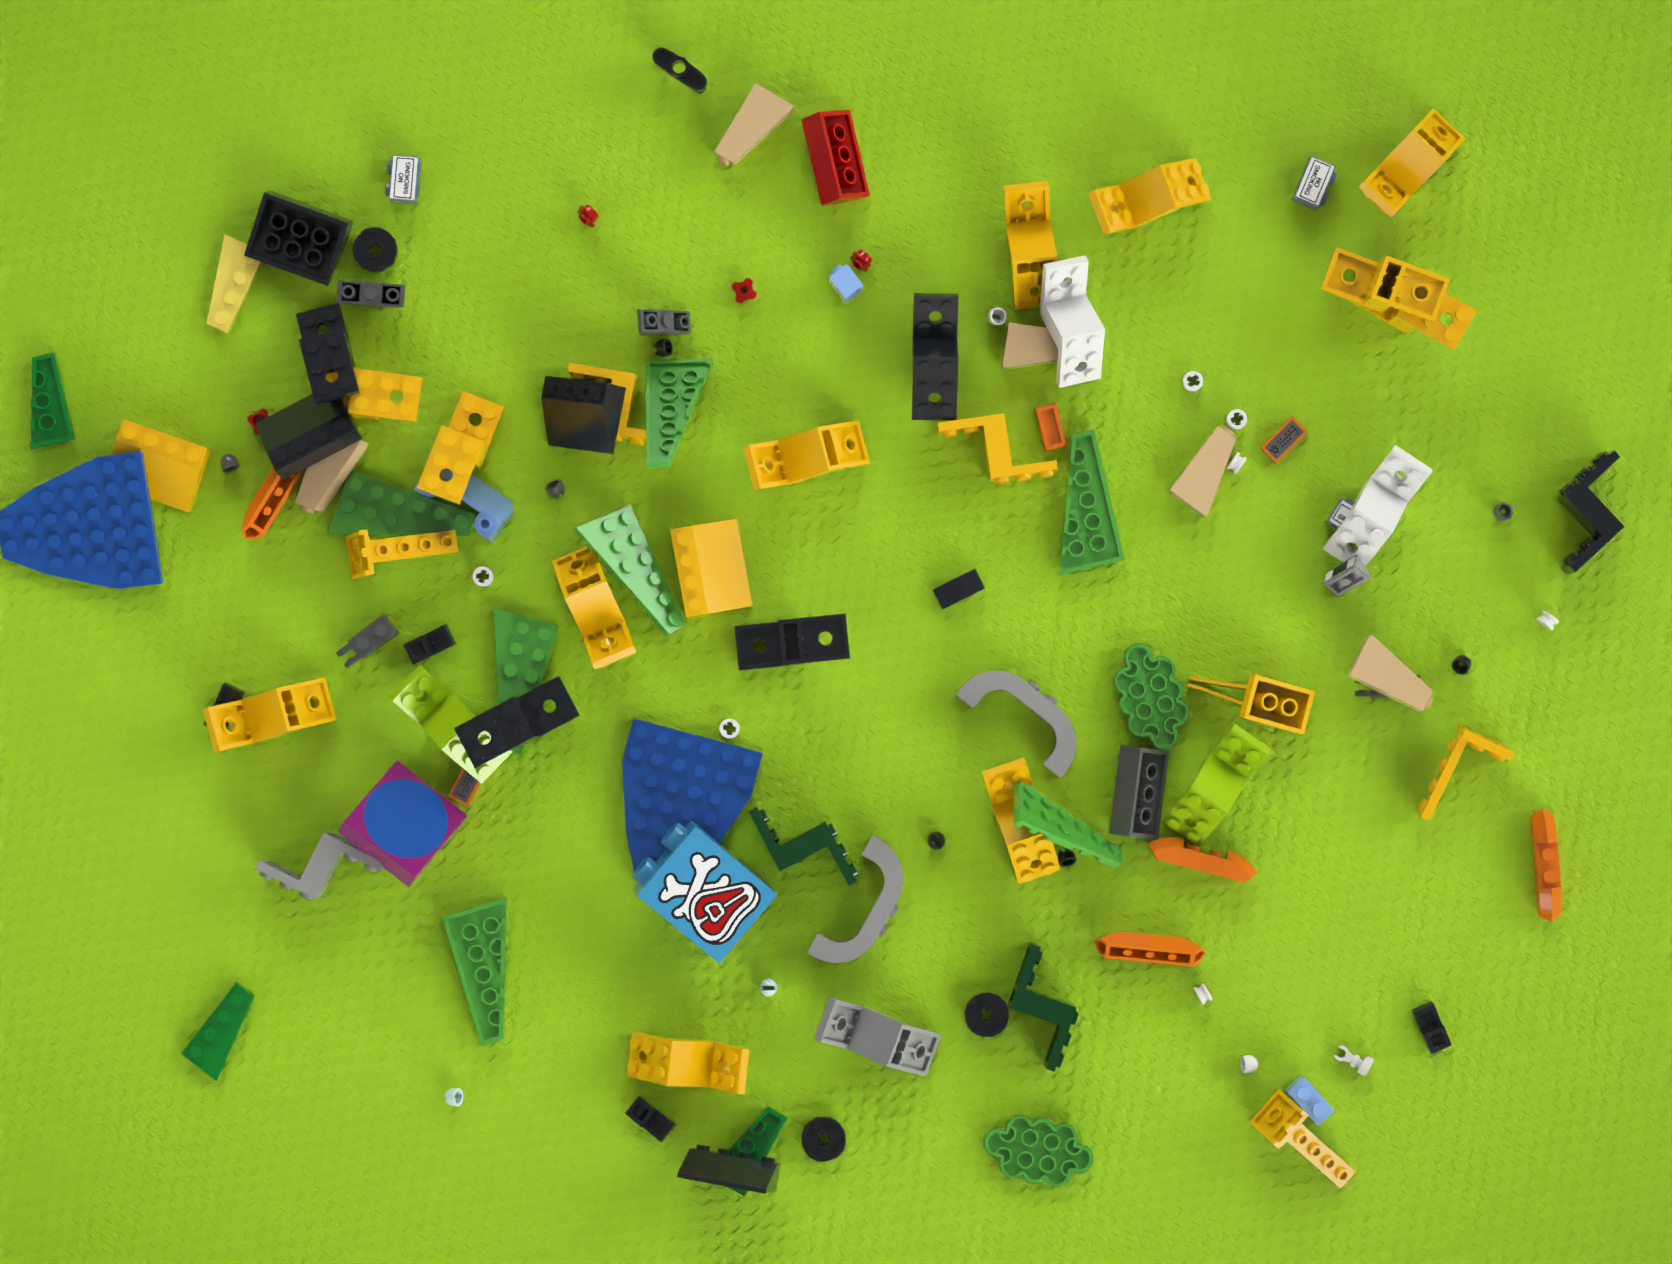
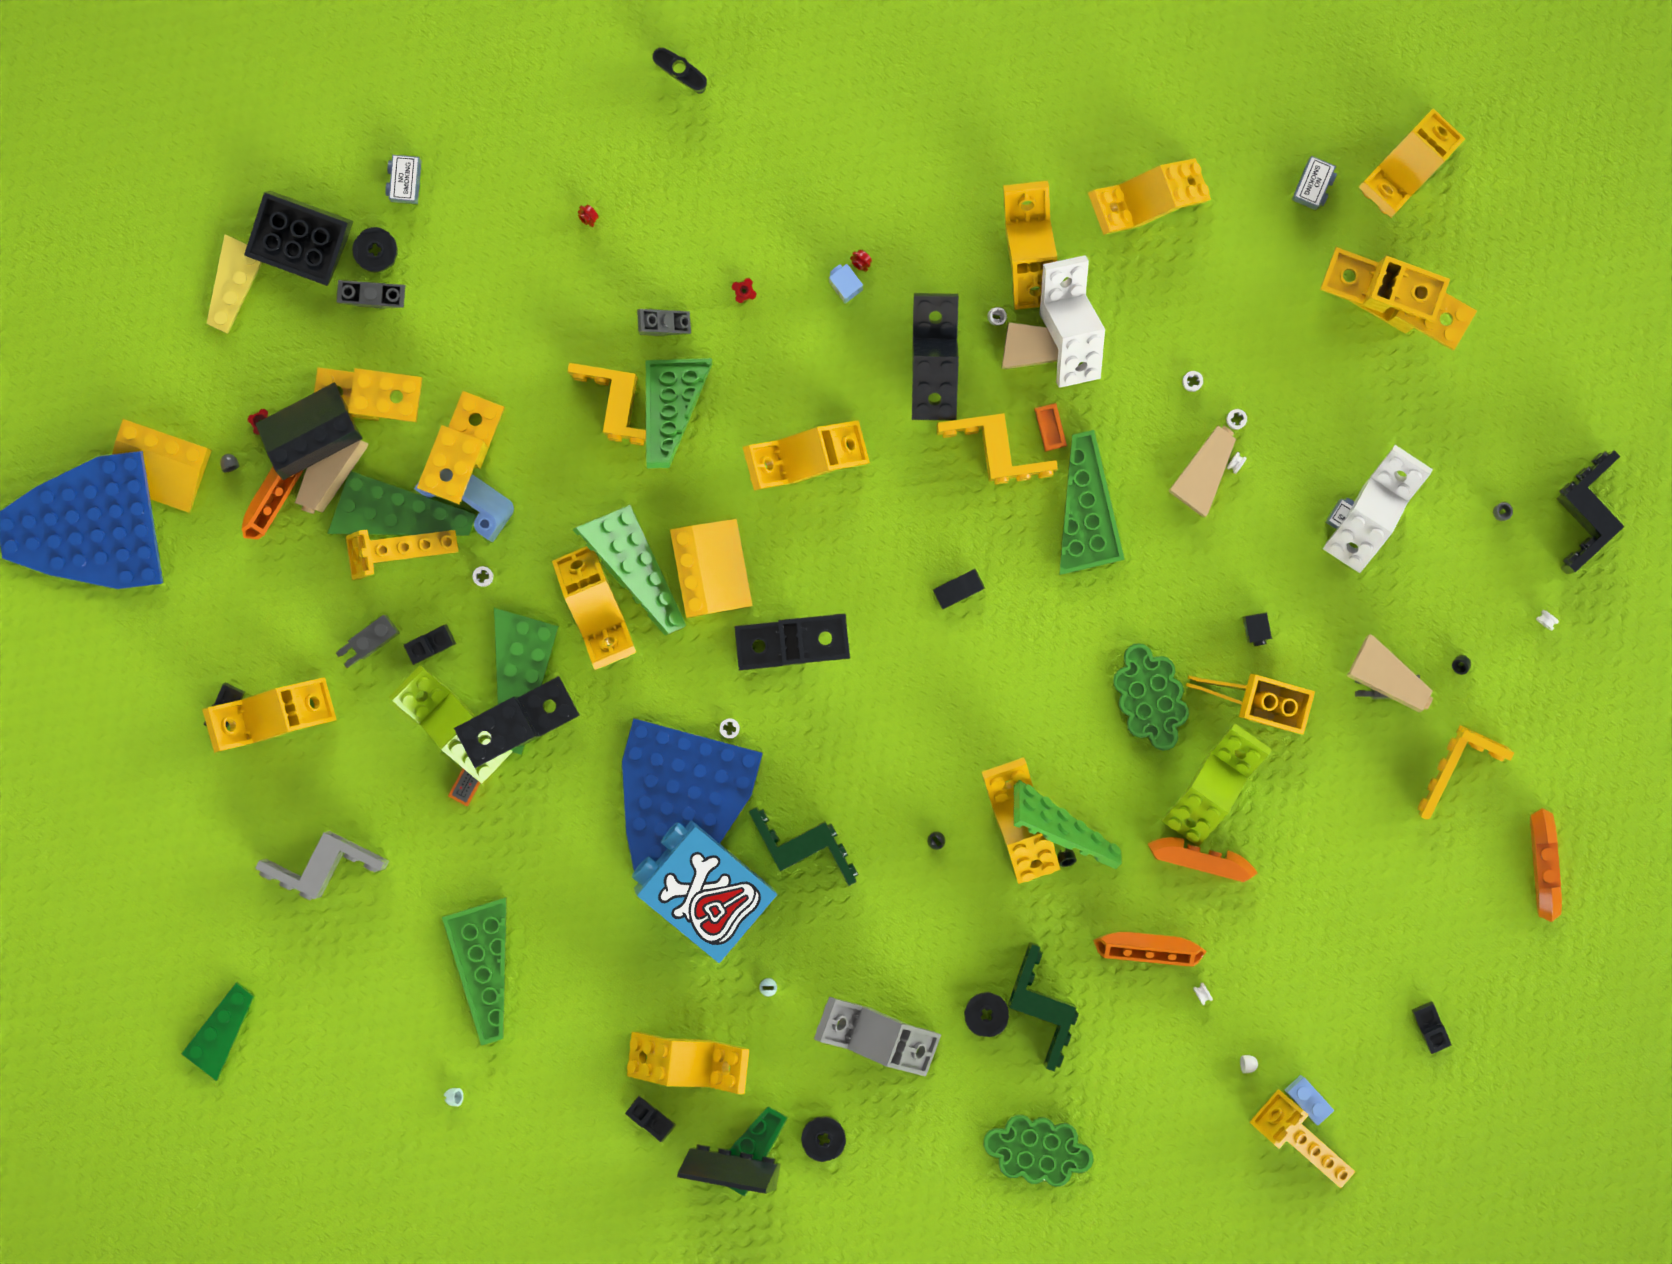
(50, 411): green wing -> none
(327, 353): black bracket -> none
(402, 823): blue tile -> none
(555, 488): dark grey hinge -> none
(582, 413): black slope -> none
(663, 347): black hinge -> none
(754, 121): tan slope -> none
(835, 157): red slope -> none
(874, 925): light grey arch -> none
(1044, 707): light grey arch -> none
(1138, 792): dark grey slope -> none
(1257, 629): none -> black brick
(1283, 439): tile -> none
(1346, 576): light grey slope -> none
(1362, 1065): white piece -> none

